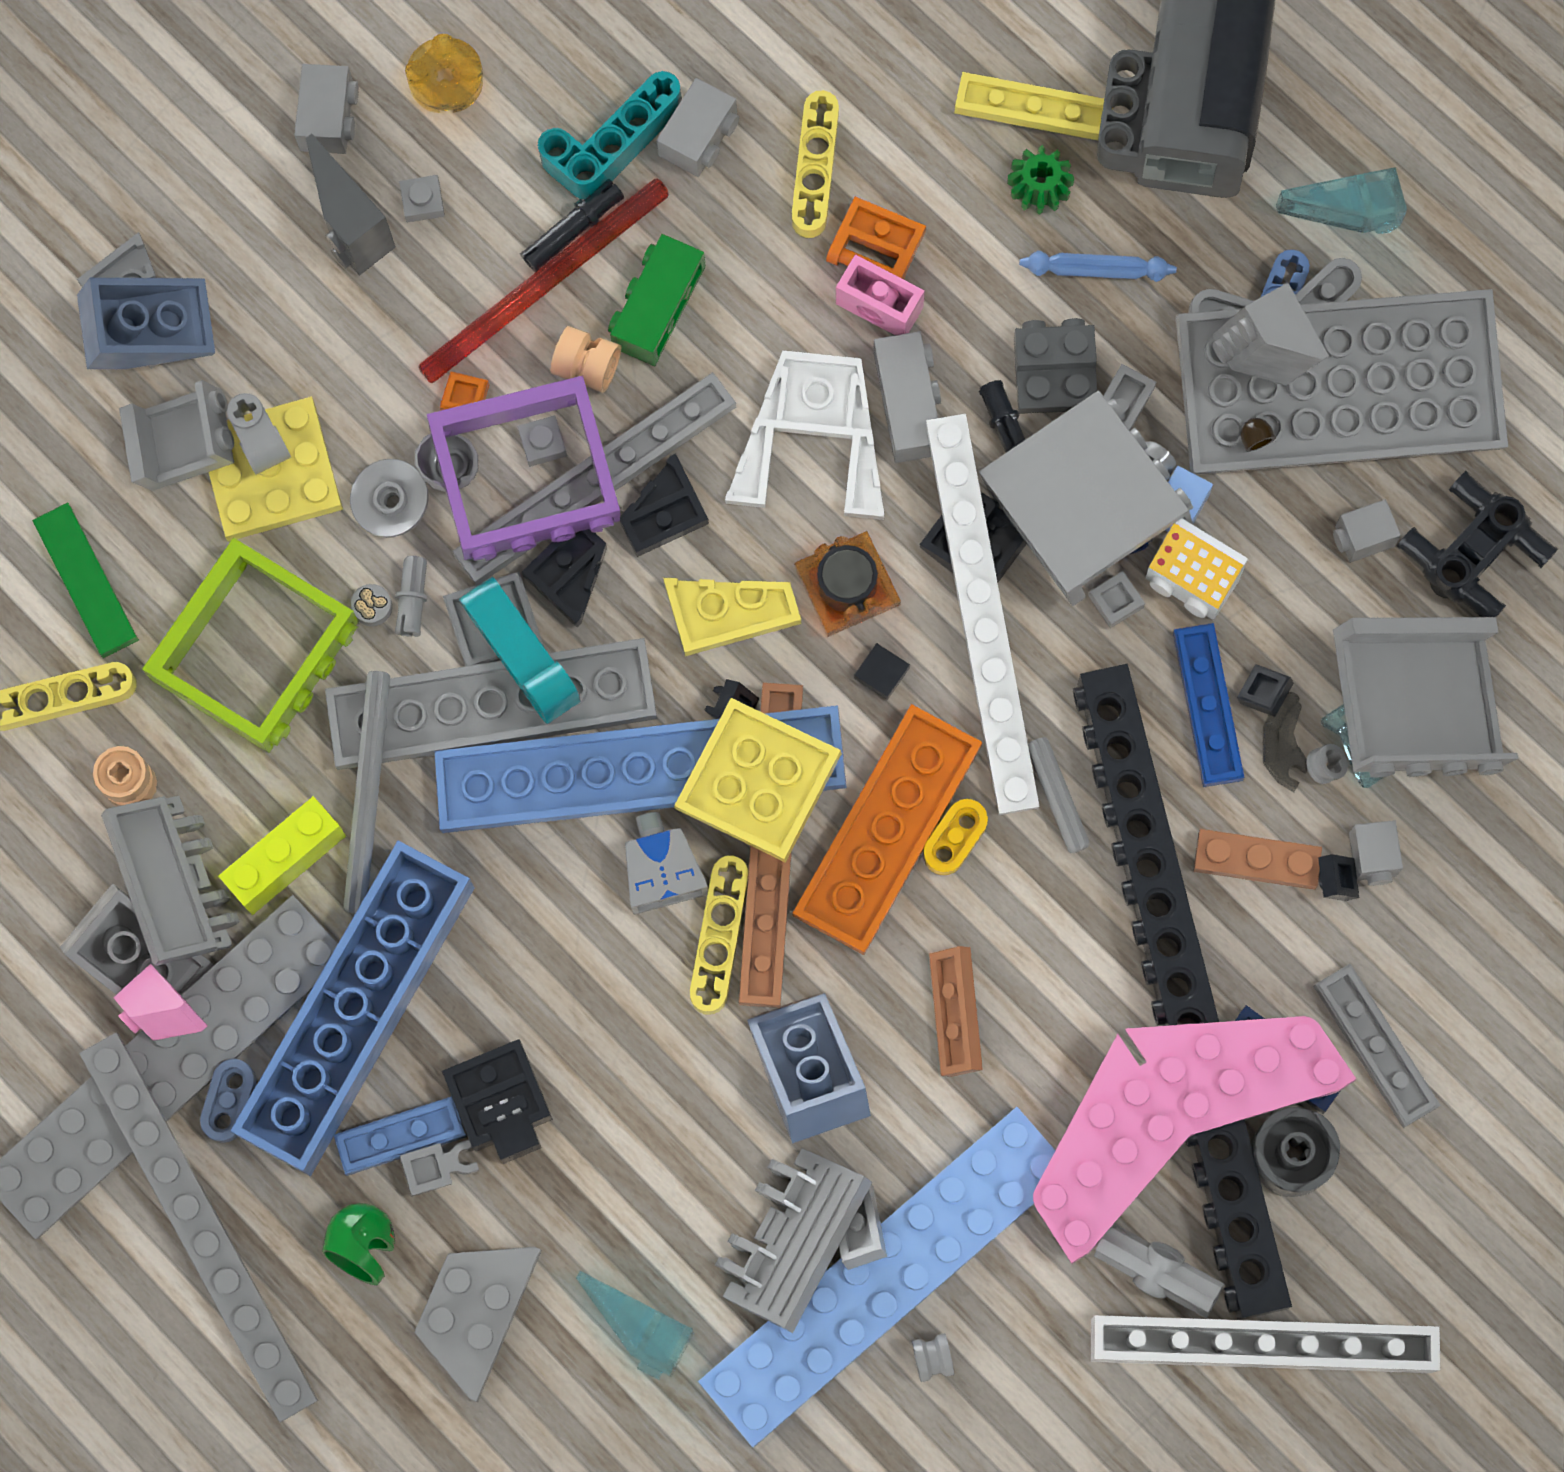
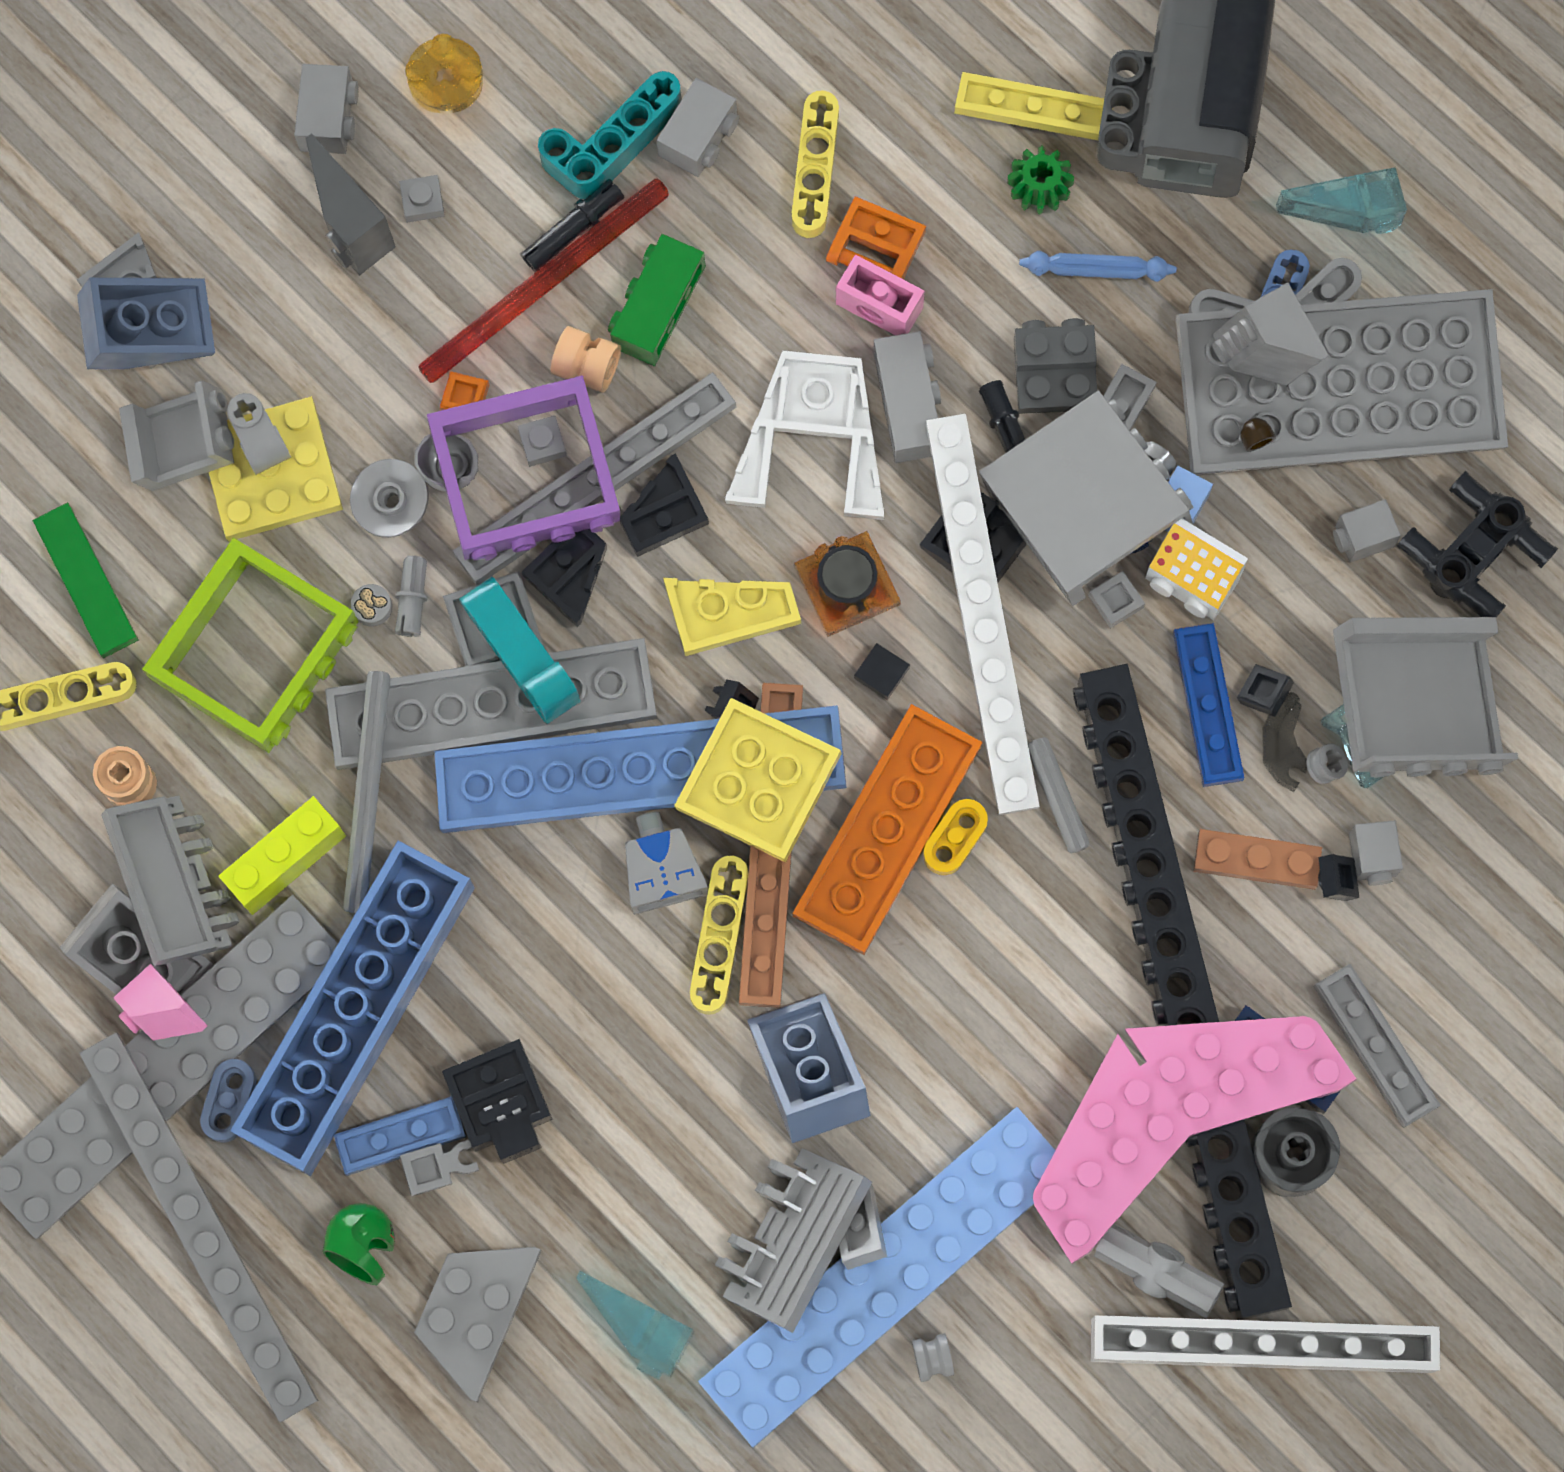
(955, 1011): nougat plate -> none

